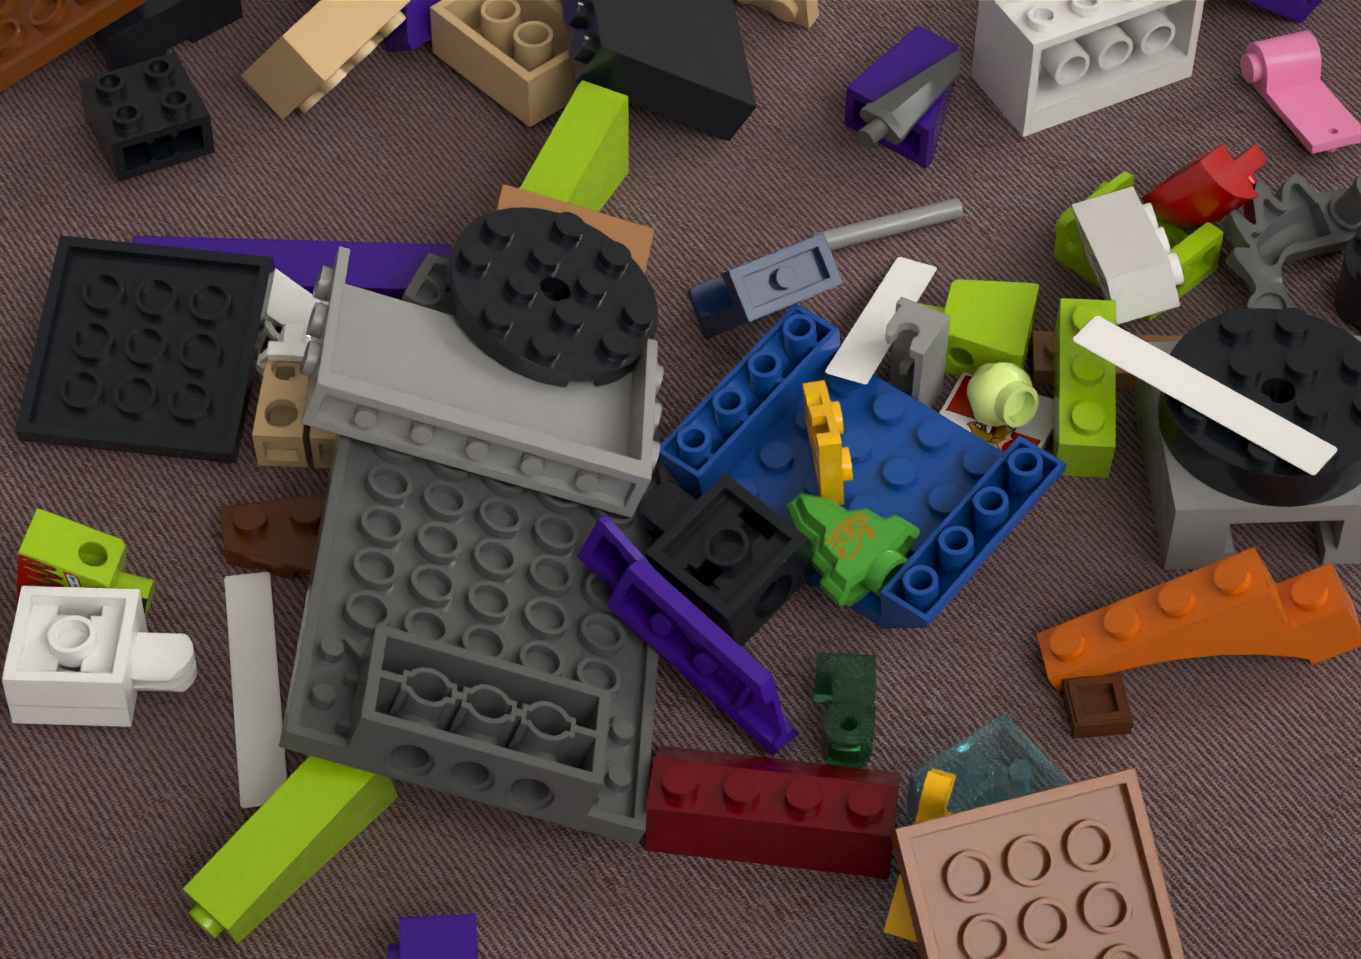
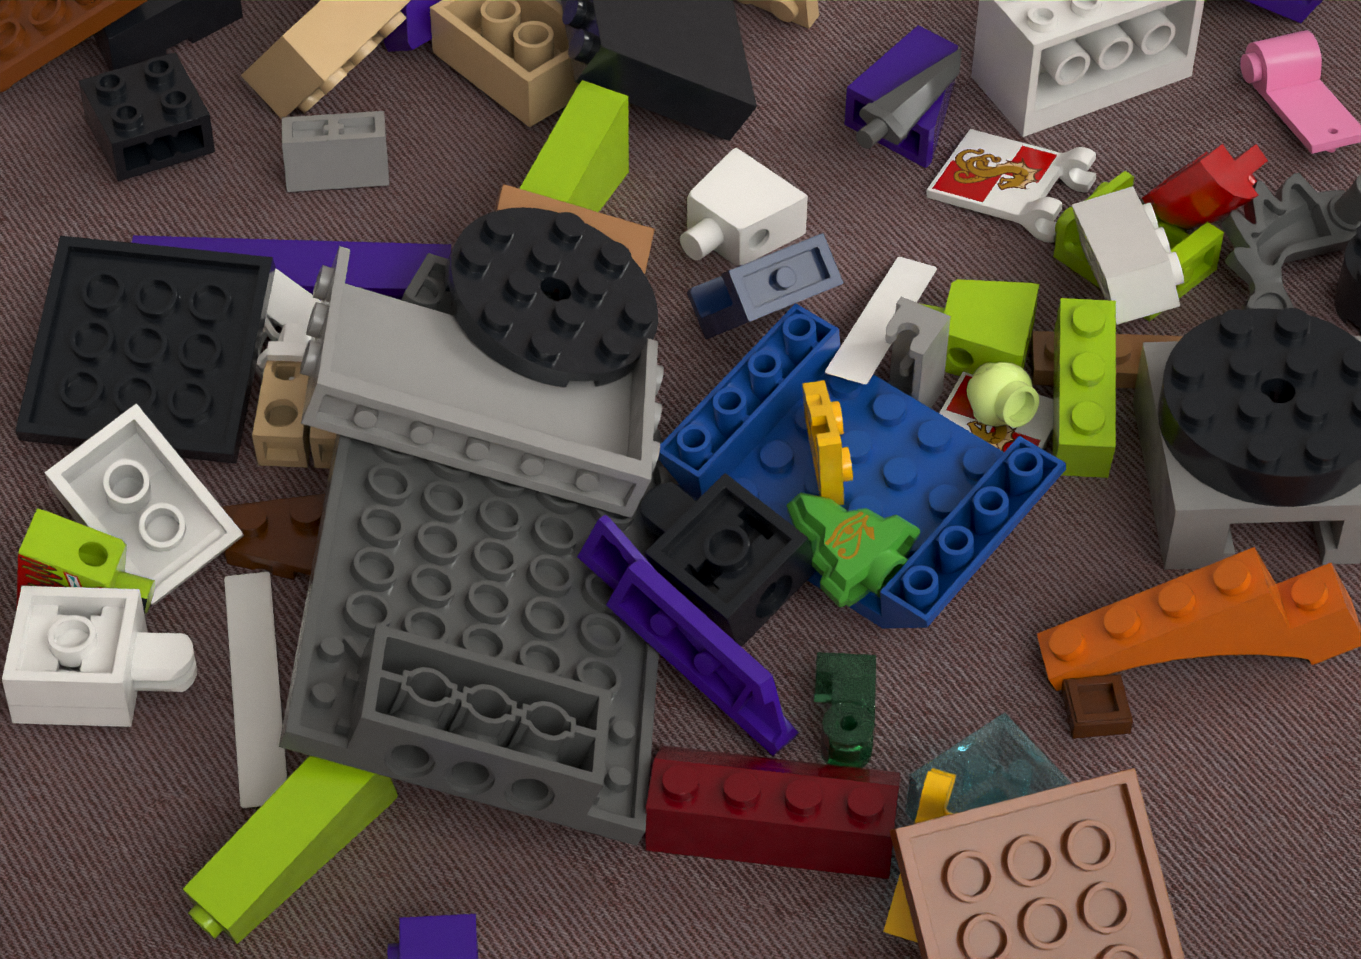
(145, 494): none -> white slope
(335, 151): none -> light grey hinge
(742, 211): none -> white torso
(893, 224): light grey bar -> none
(1011, 180): none -> white flag
(1205, 395): white sticker -> none

